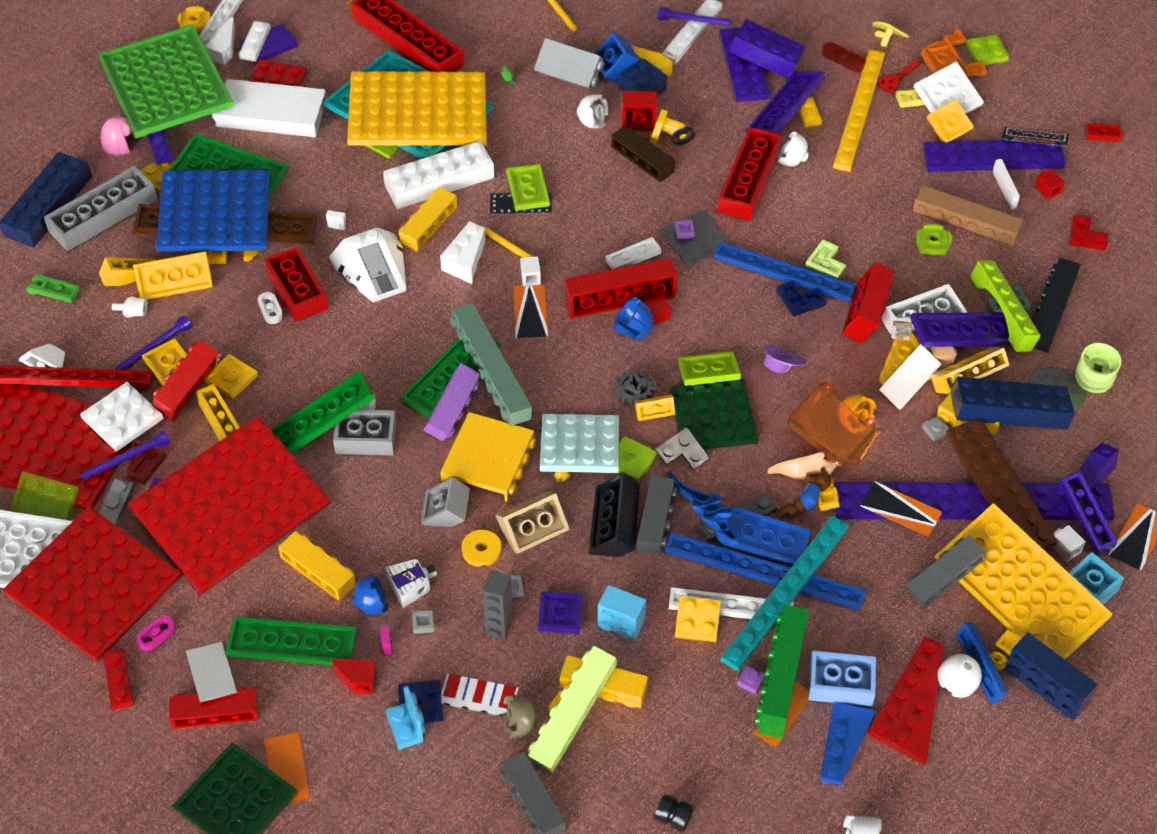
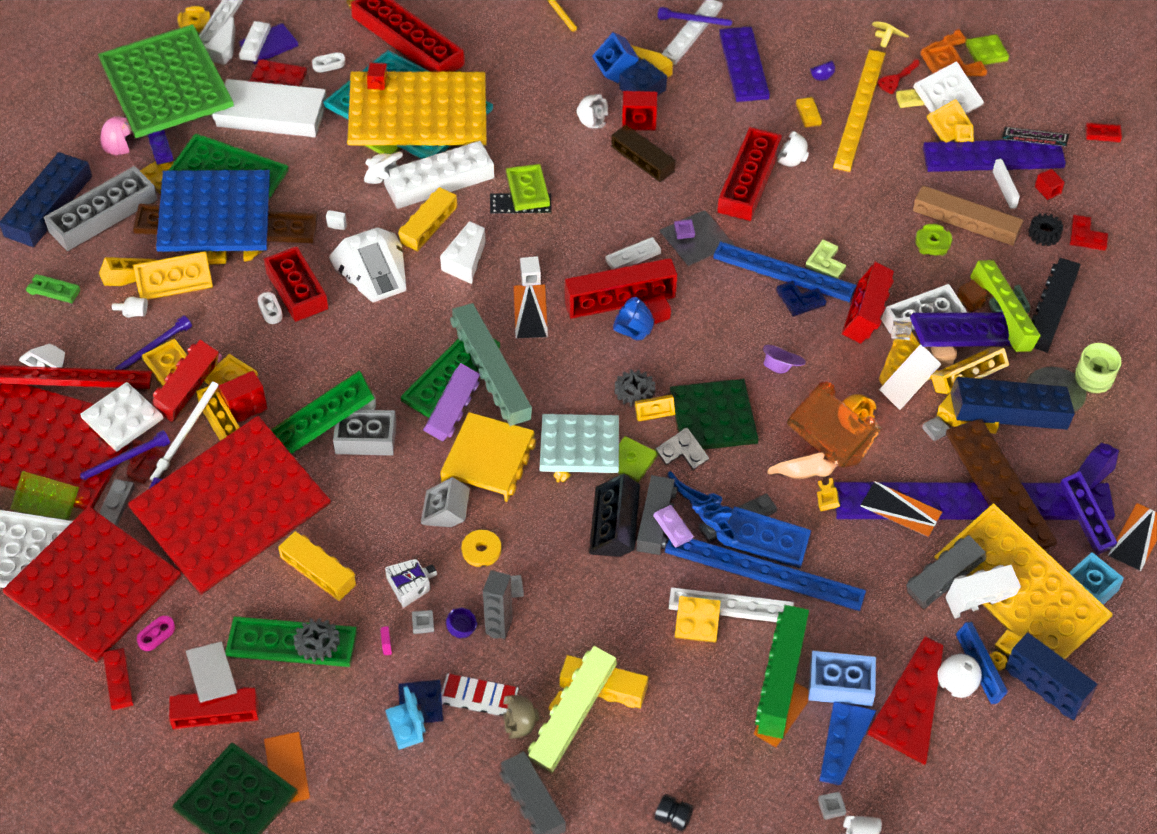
(163, 463): none -> white bar
(244, 396): none -> red brick
(316, 639): none -> dark grey gear
(328, 62): none -> white plate
(356, 674): red slope -> none
(370, 596): blue cylinder -> none
(377, 76): none -> red brick
(378, 165): none -> white piece
(461, 623): none -> dark purple hair
(506, 243): yellow bar -> none
(507, 75): bright green plate -> none
(533, 521): tan slope -> none
(560, 612): dark purple plate -> none
(569, 64): brick -> none
(621, 612): medium azure brick -> none
(672, 127): yellow piece -> none
(673, 526): none -> lavender plate
(709, 368): lime plate -> none
(751, 679): medium lavender plate -> none
(767, 48): dark purple brick -> none
(784, 593): teal plate -> none
(787, 101): dark purple plate -> none
(809, 496): reddish brown piece -> none
(823, 71): none -> dark purple hair
(832, 805): none -> light grey plate
(833, 52): clear red beam -> none
(963, 133): none -> yellow tile
(972, 296): none -> clear orange brick
(982, 588): none -> white wedge
(1044, 236): none -> black tyre
(1068, 543): white brick -> none

